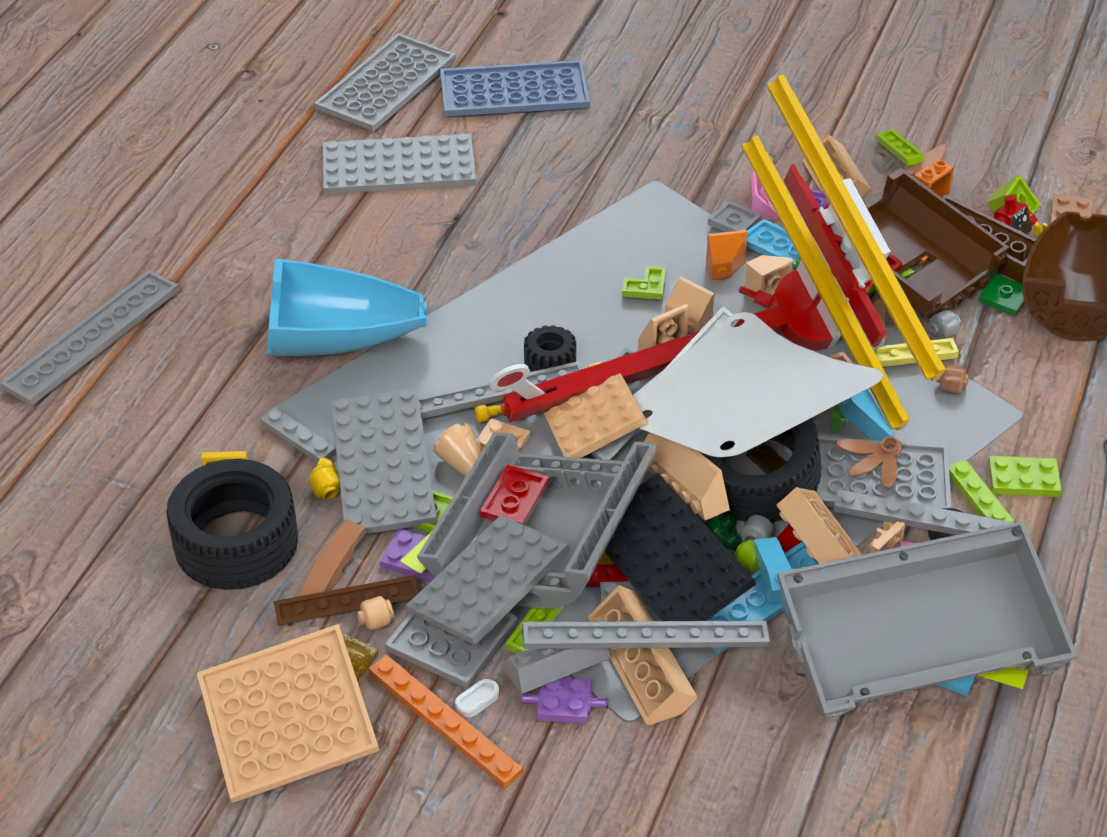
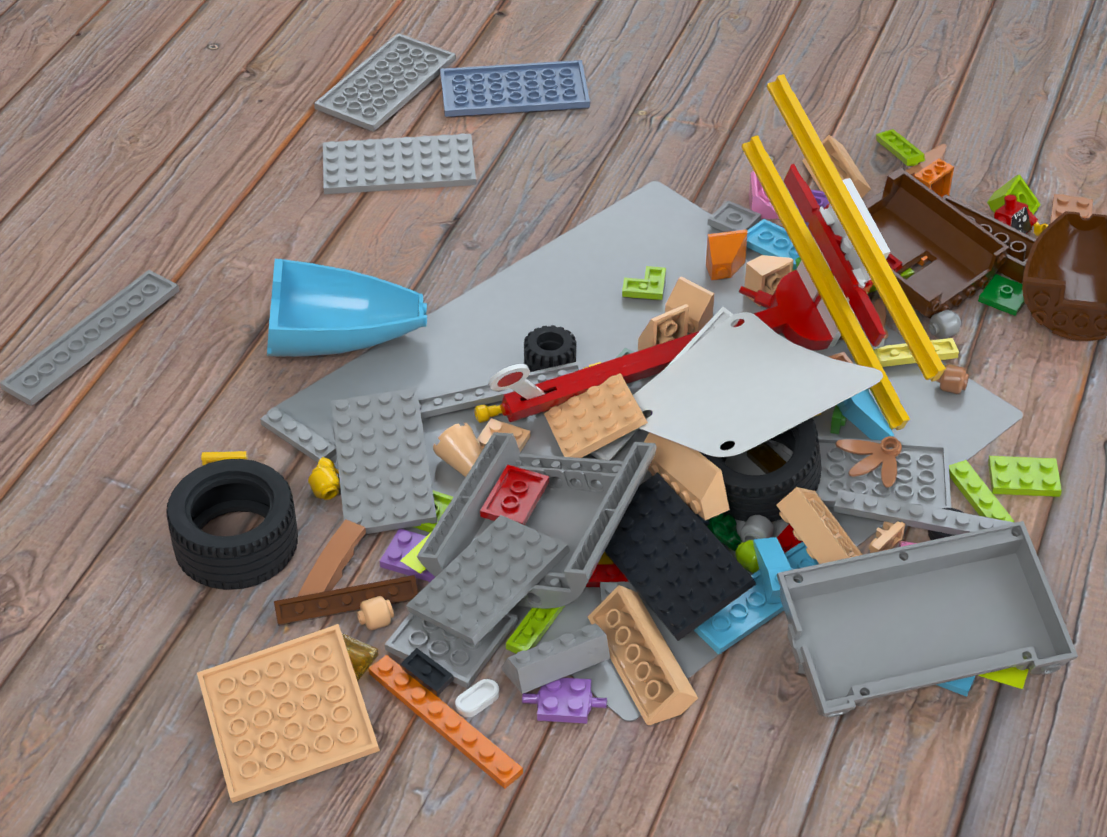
(427, 671): none -> black plate
(644, 634): light grey plate -> none

